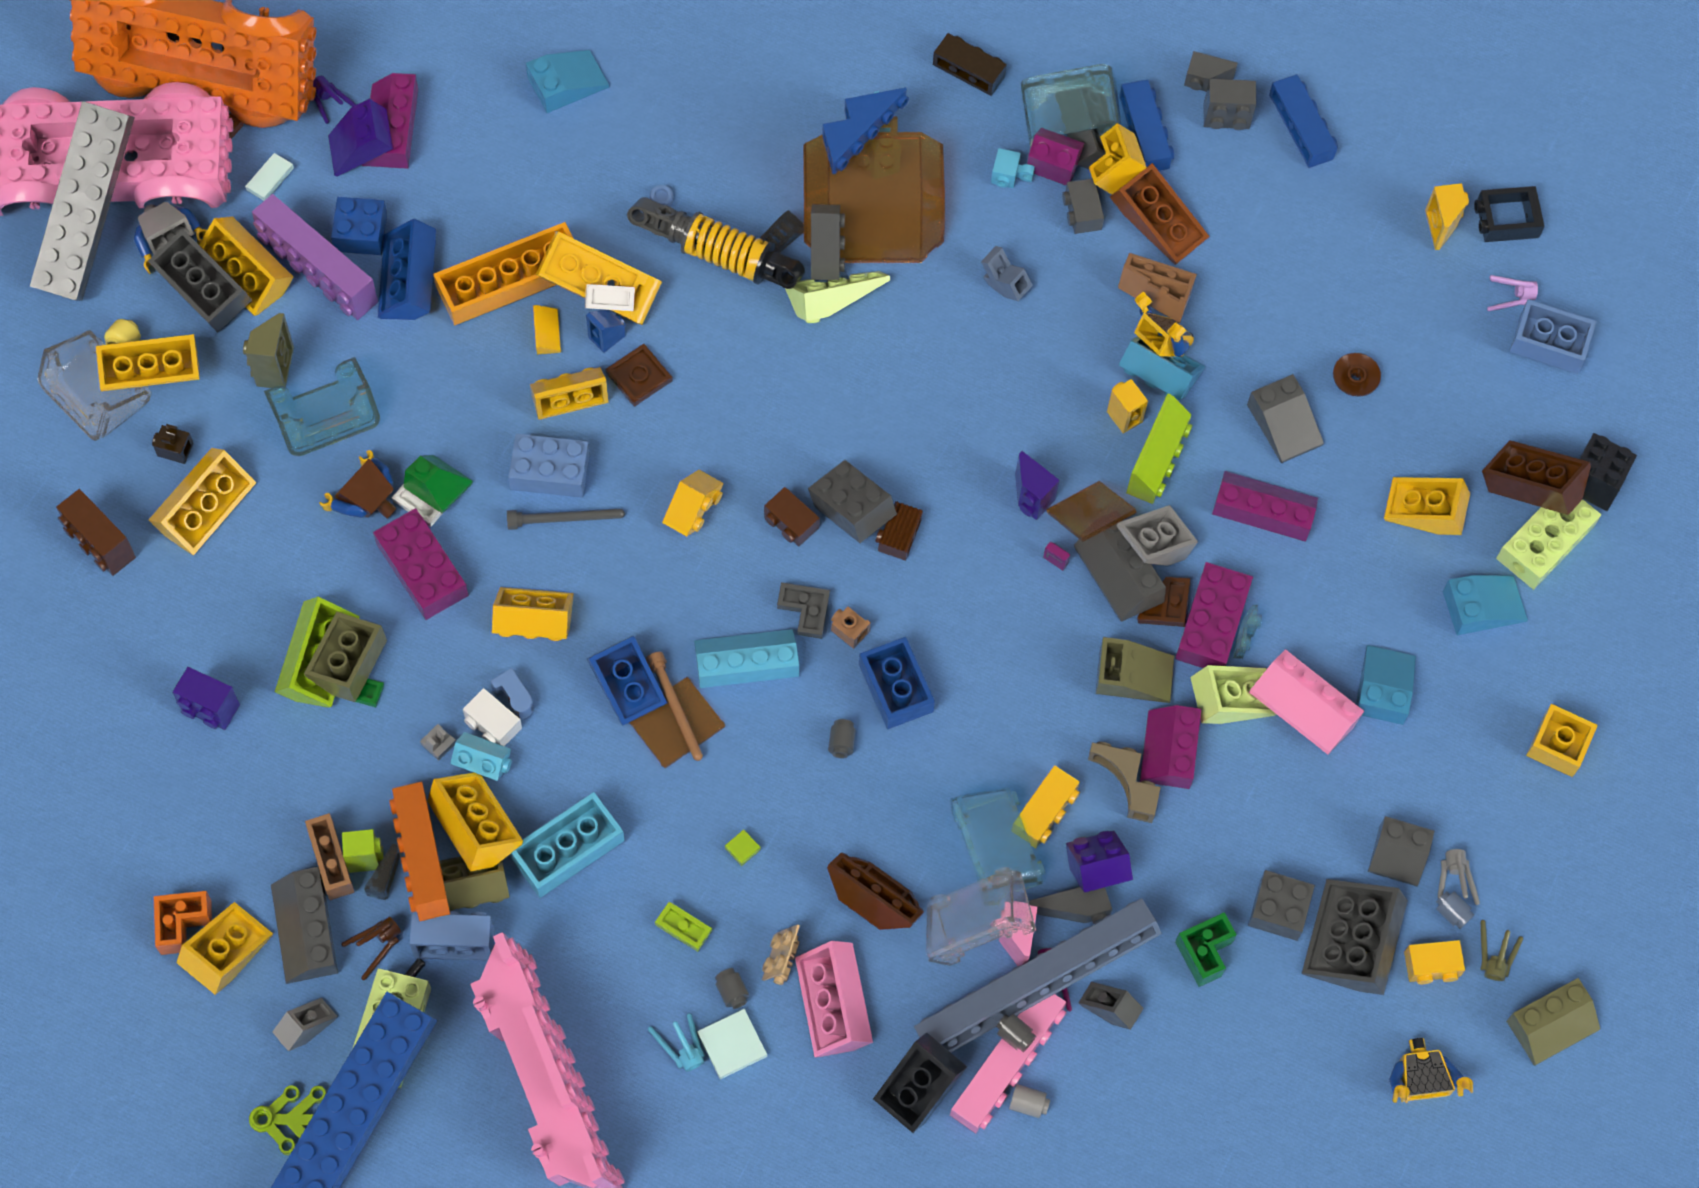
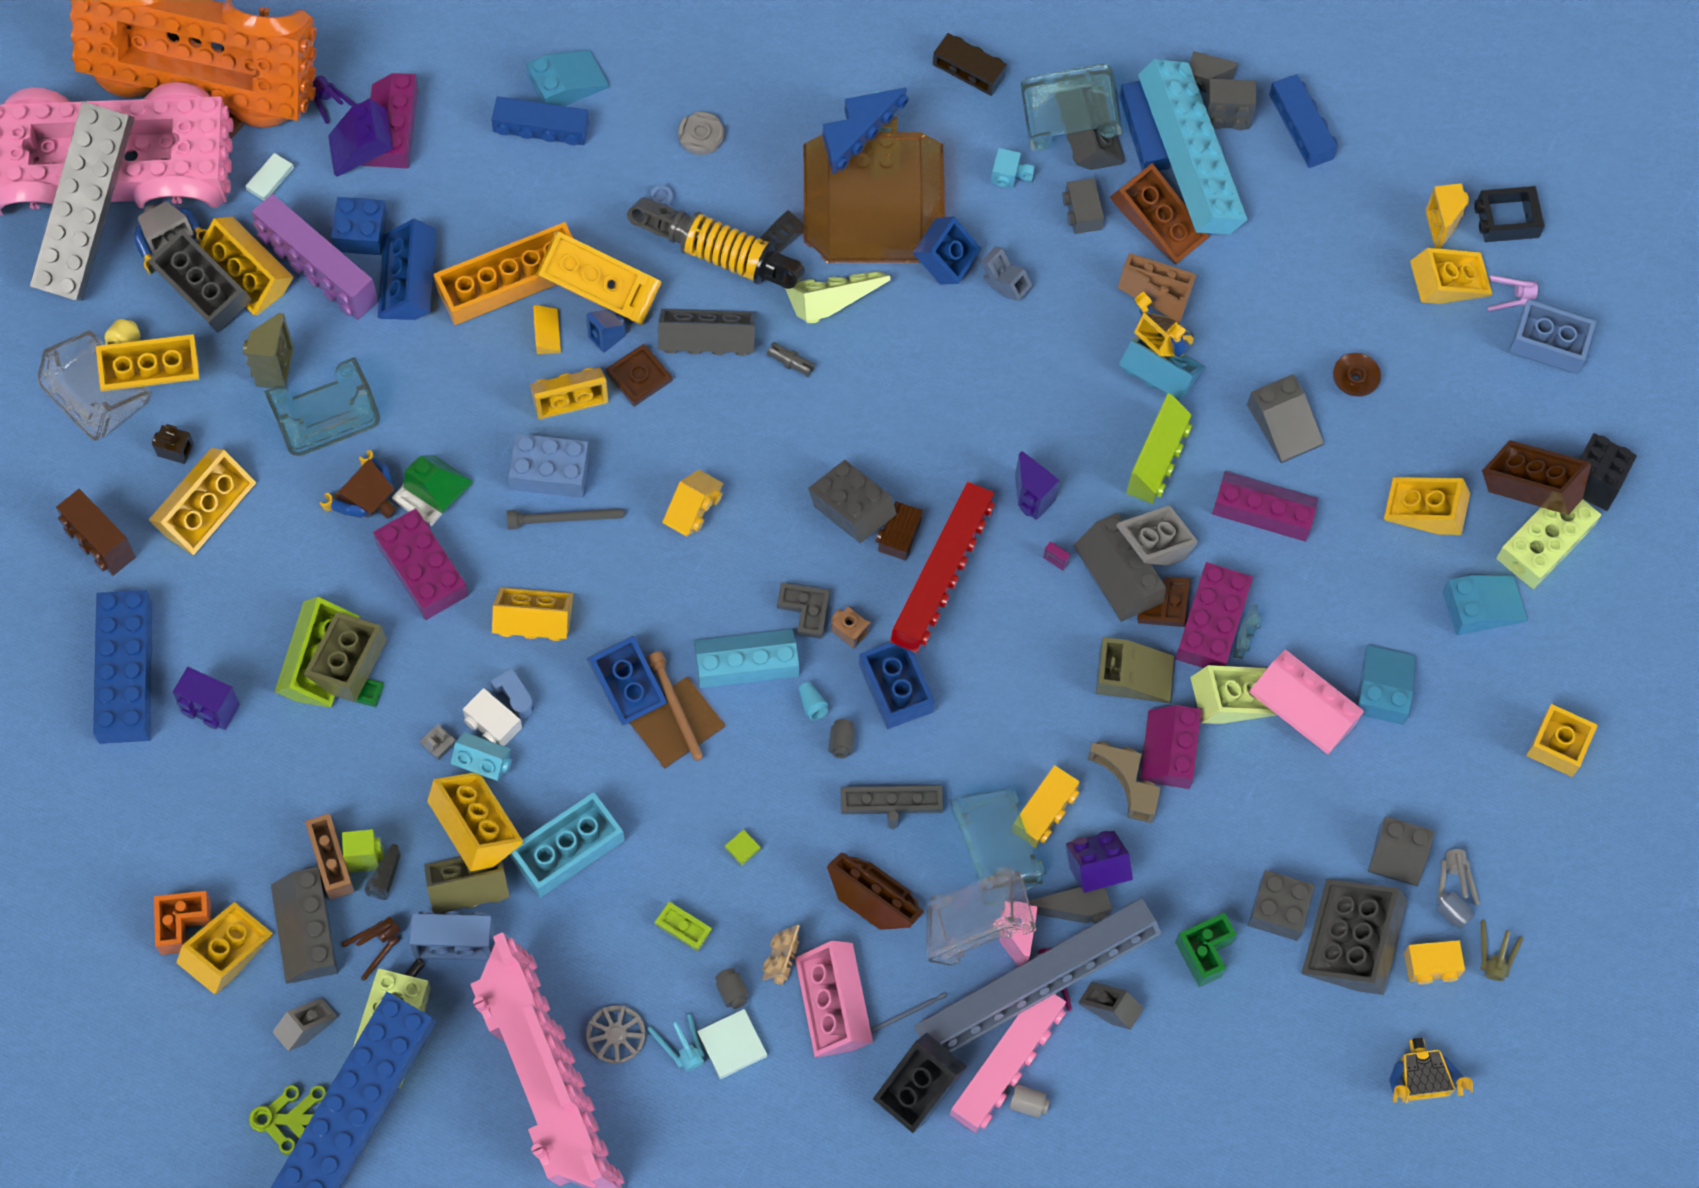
(122, 667): none -> blue brick
(420, 851): orange brick -> none
(540, 121): none -> blue brick
(609, 297): white tile -> none
(615, 1034): none -> light grey wheel
(701, 133): none -> light grey tile
(706, 331): none -> dark grey slope
(790, 359): none -> dark grey pin
(791, 517): reddish brown brick -> none
(812, 702): none -> medium azure cone
(827, 242): dark grey brick -> none
(891, 801): none -> dark grey plate
(907, 1013): none -> sand blue piece
(942, 568): none -> red brick
(947, 250): none -> blue brick
(1015, 1032): dark grey brick -> none
(1054, 156): magenta slope -> none
(1091, 511): clear orange piece -> none
(1121, 161): yellow brick -> none
(1127, 405): yellow brick -> none
(1192, 147): none -> medium azure brick
(1450, 276): none -> yellow slope
(1555, 1021): olive slope -> none

